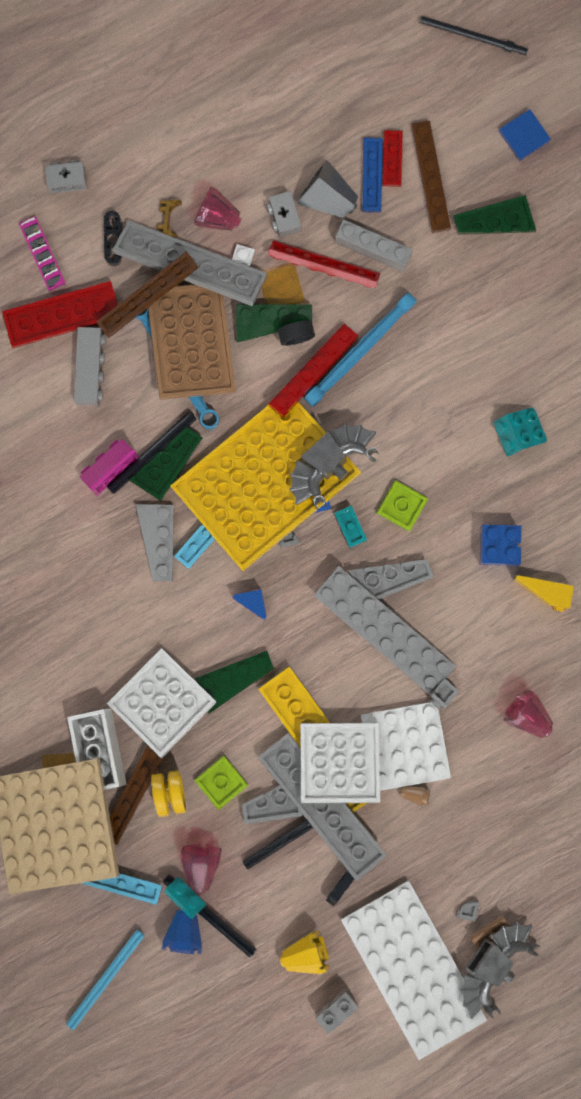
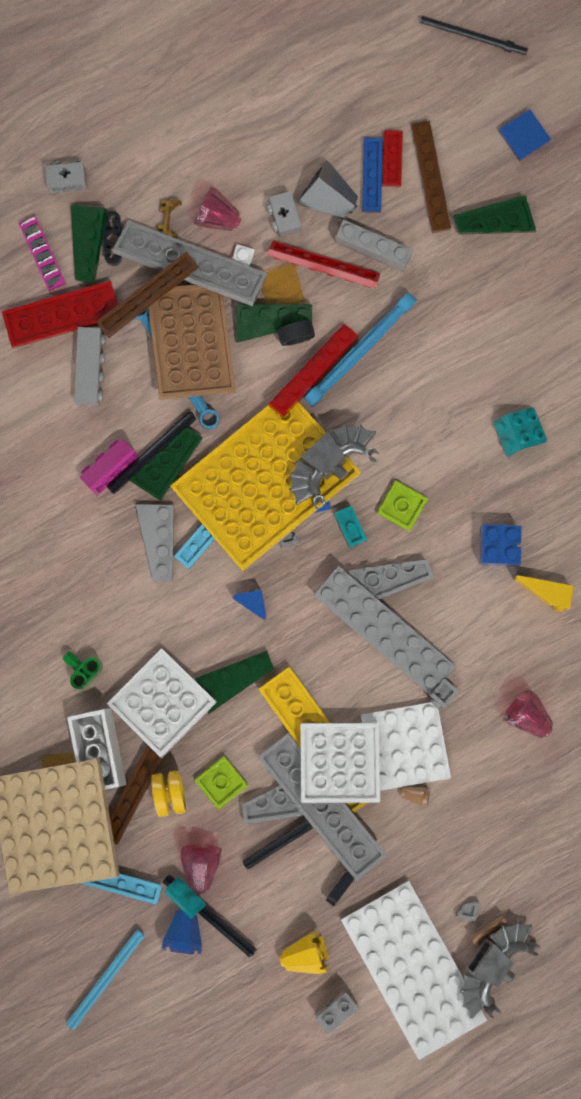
(81, 668): none -> green beam
(87, 234): none -> dark green wing

